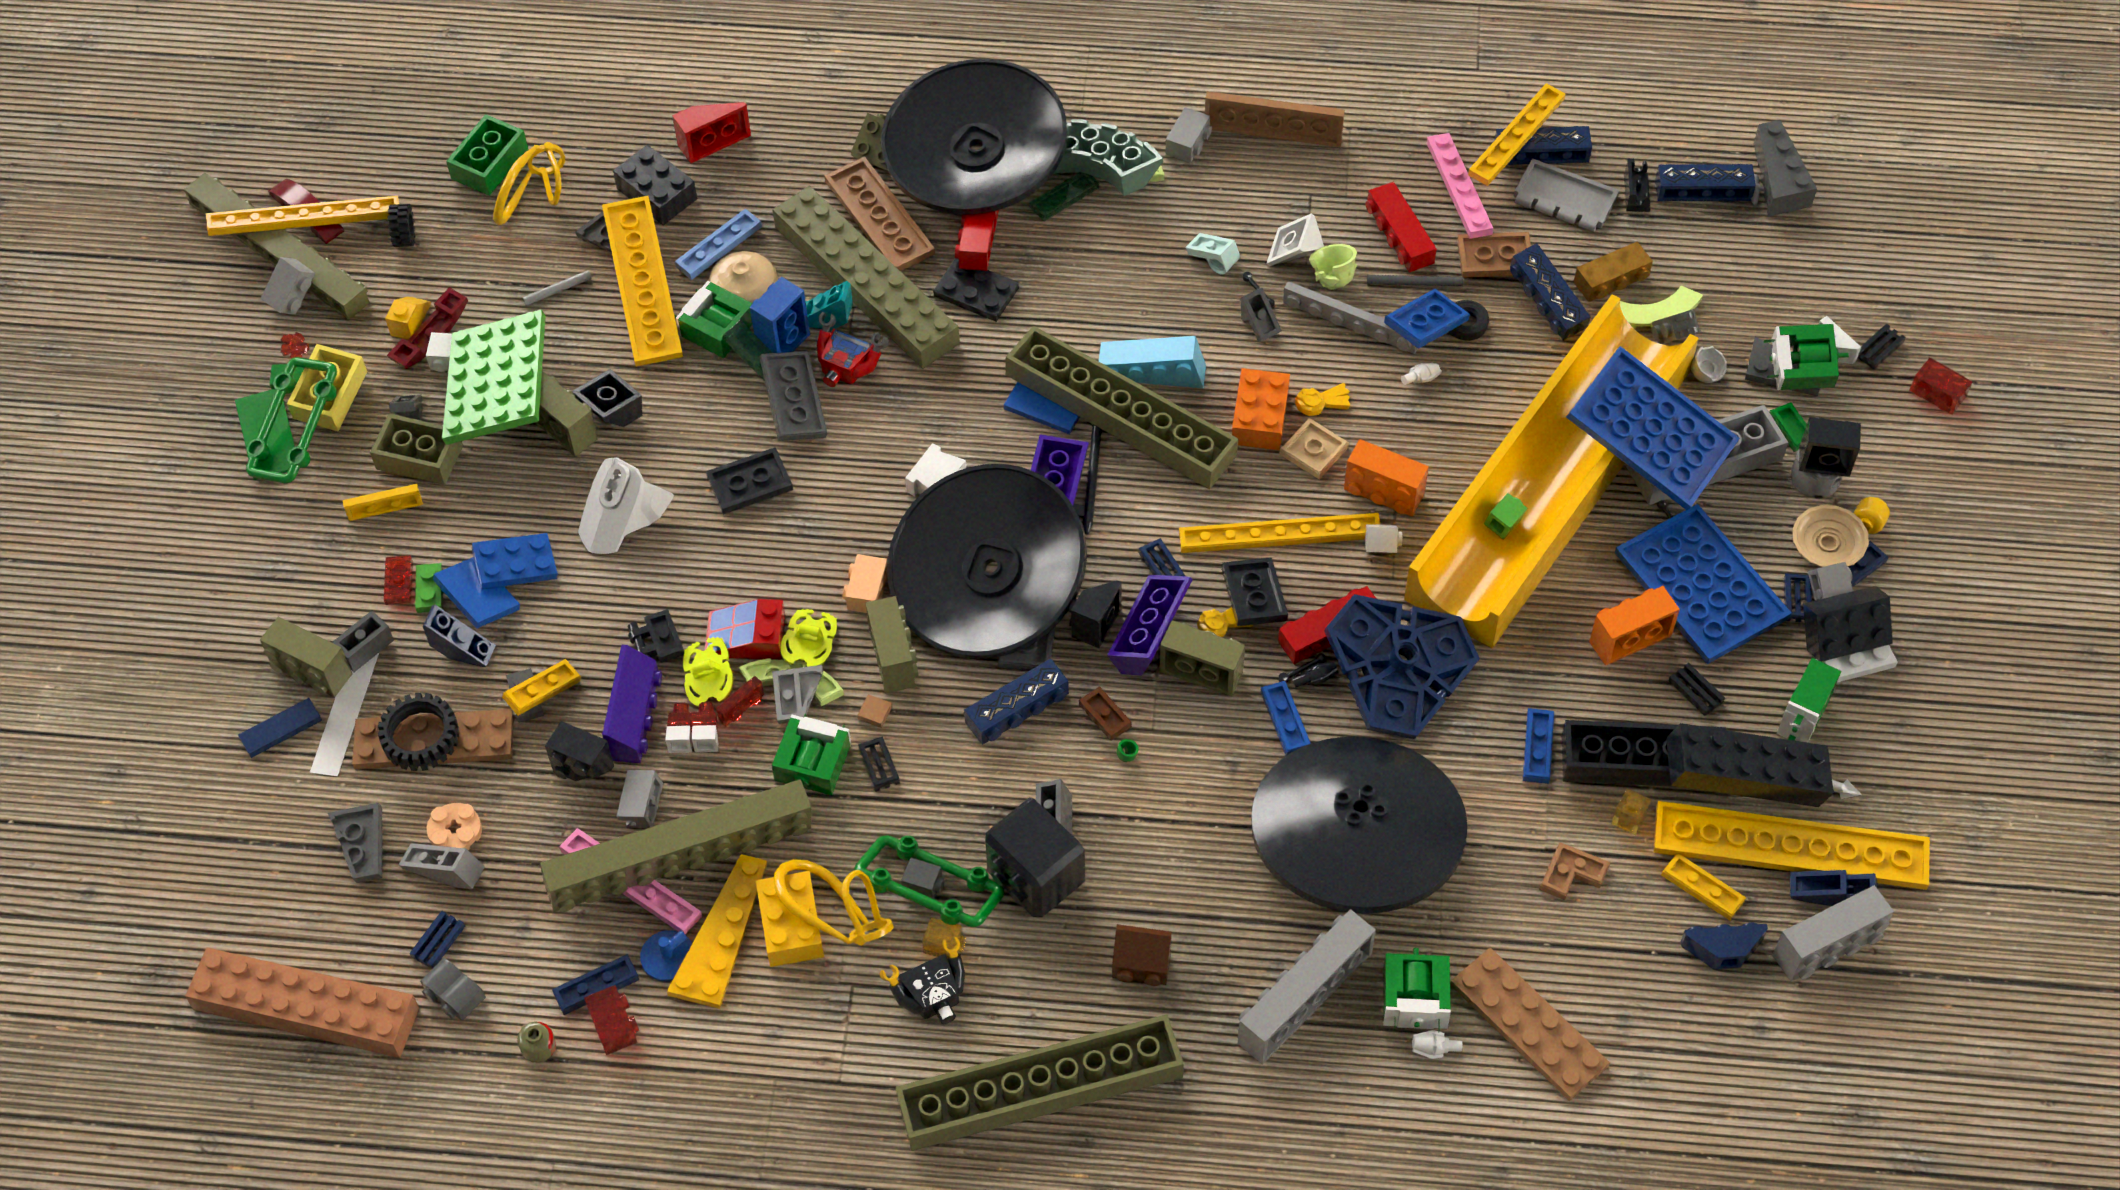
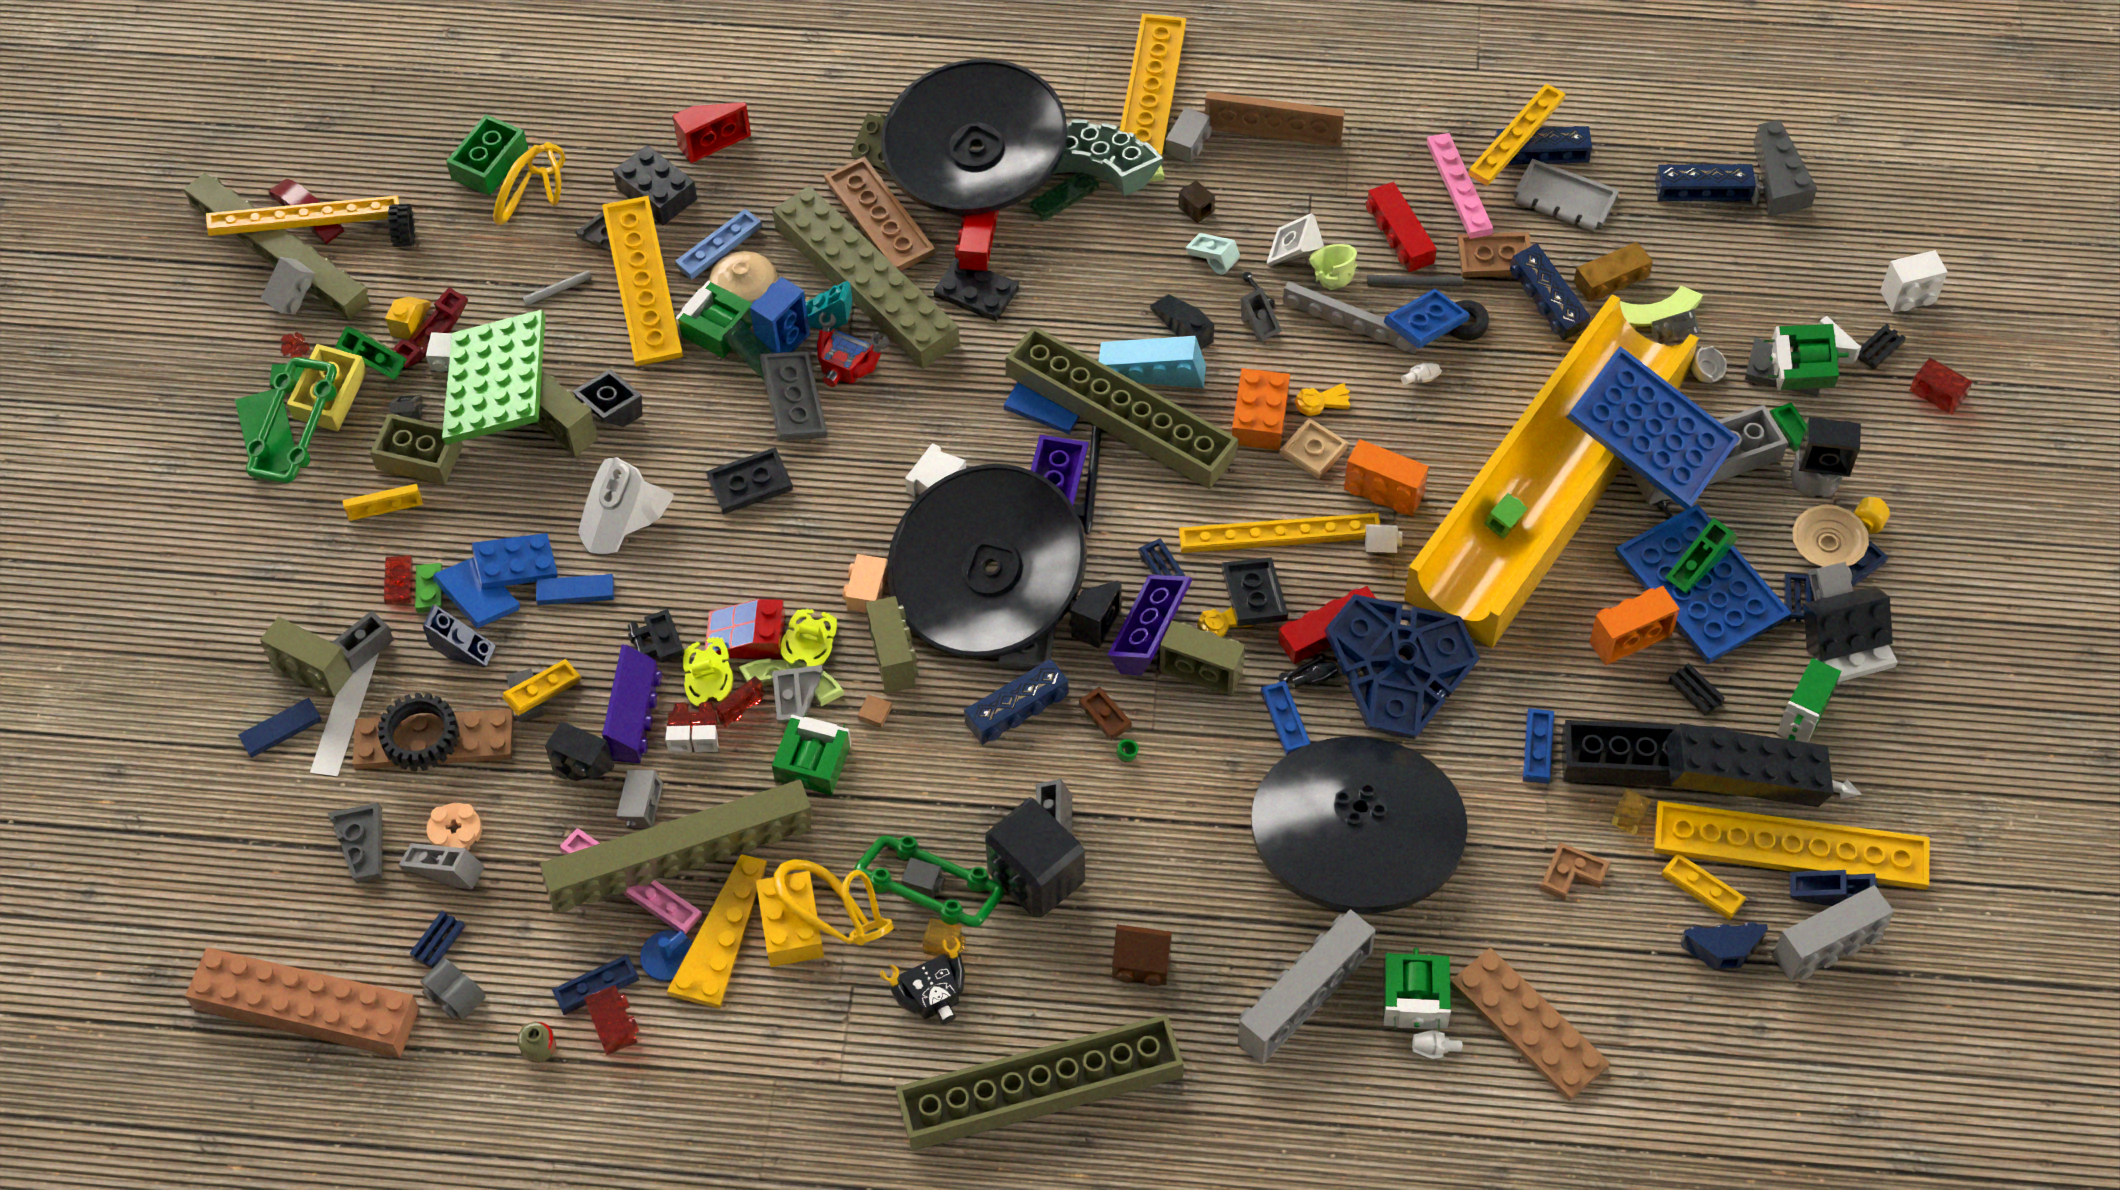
(372, 351): none -> green slope
(575, 589): none -> blue tile
(885, 782): black tile -> none
(1153, 78): none -> yellow plate
(1184, 319): none -> black slope
(1196, 201): none -> dark brown brick
(1636, 187): black hinge -> none
(1702, 555): none -> green slope
(1913, 281): none -> white brick

